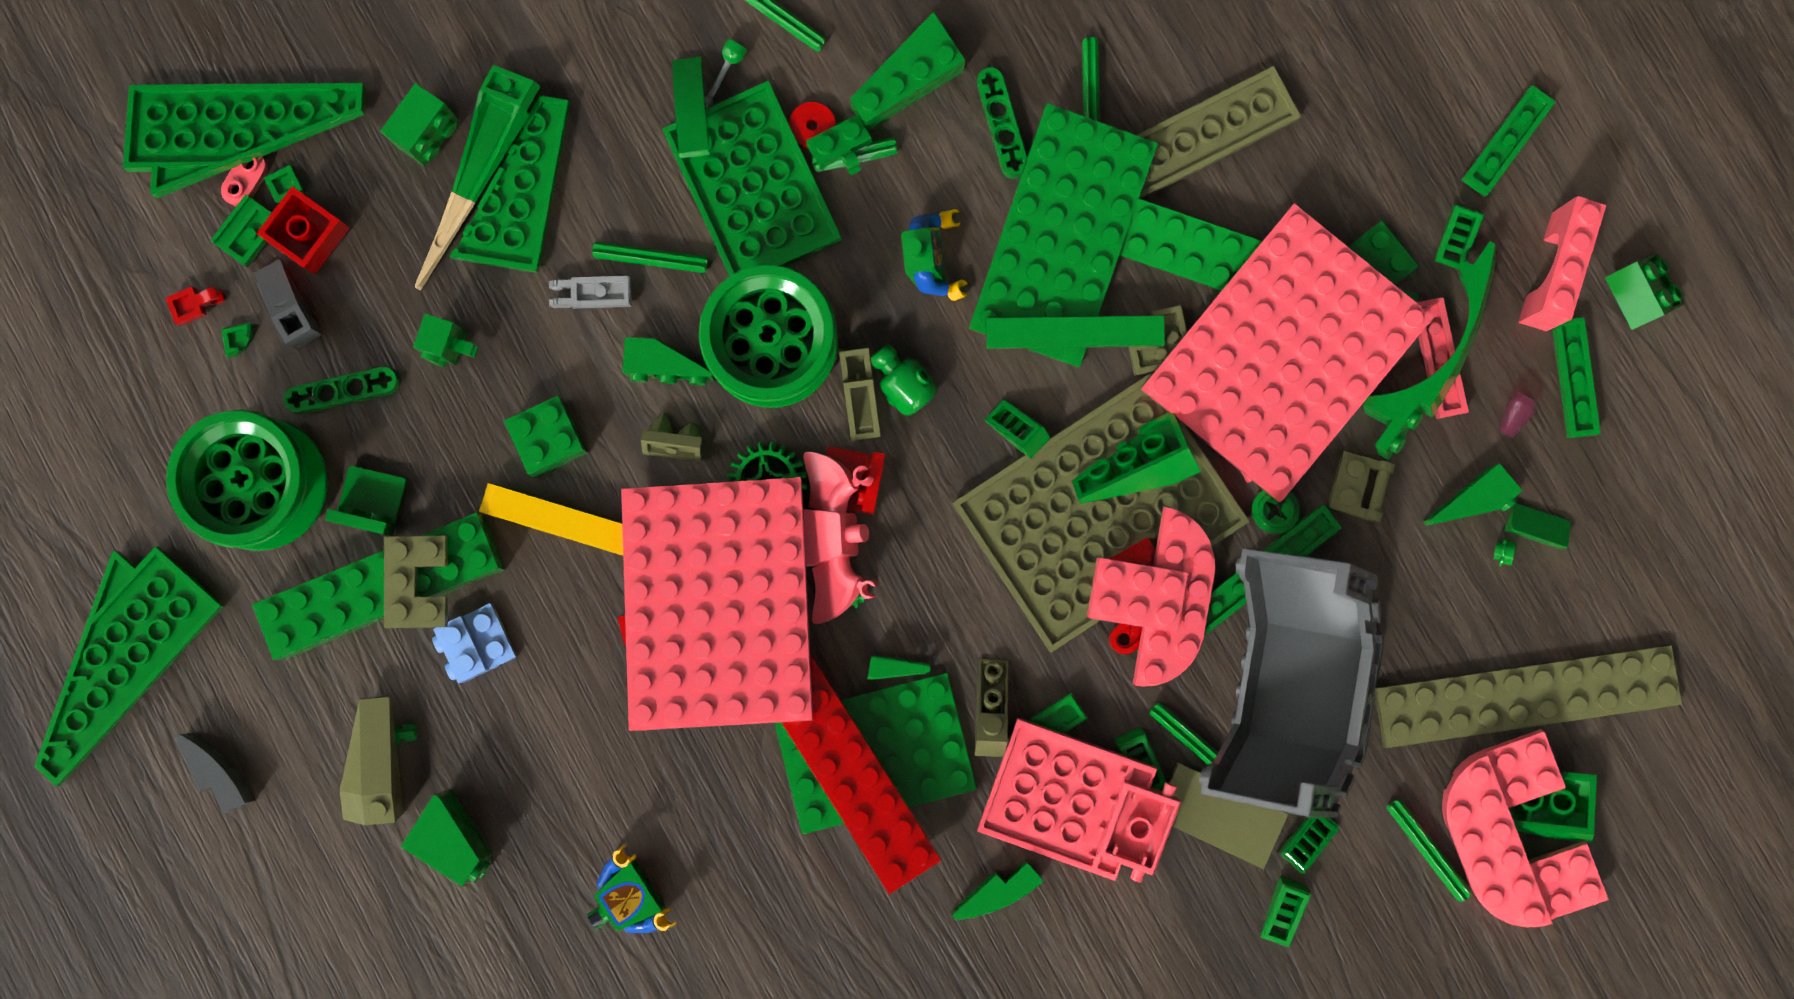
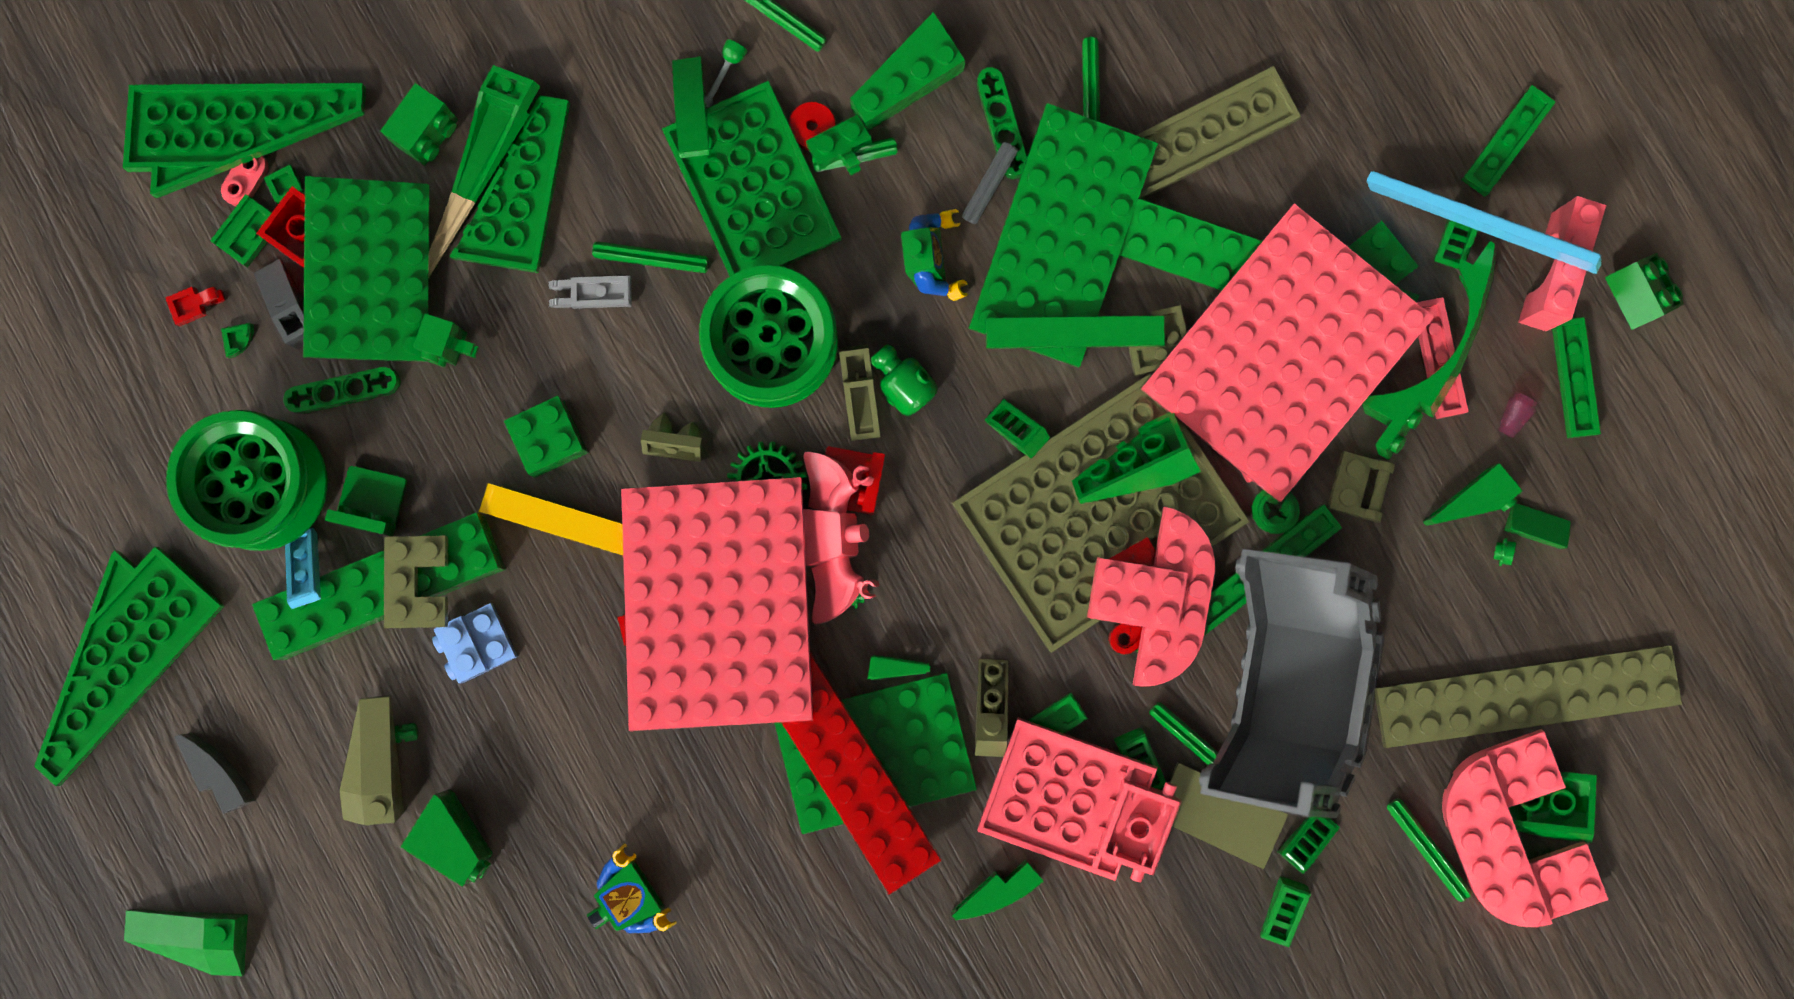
(197, 939): none -> wedge
(303, 570): none -> medium azure tile
(364, 268): none -> green plate
(651, 359): green slope -> none
(989, 182): none -> dark grey axle
(1485, 222): none -> medium azure tile

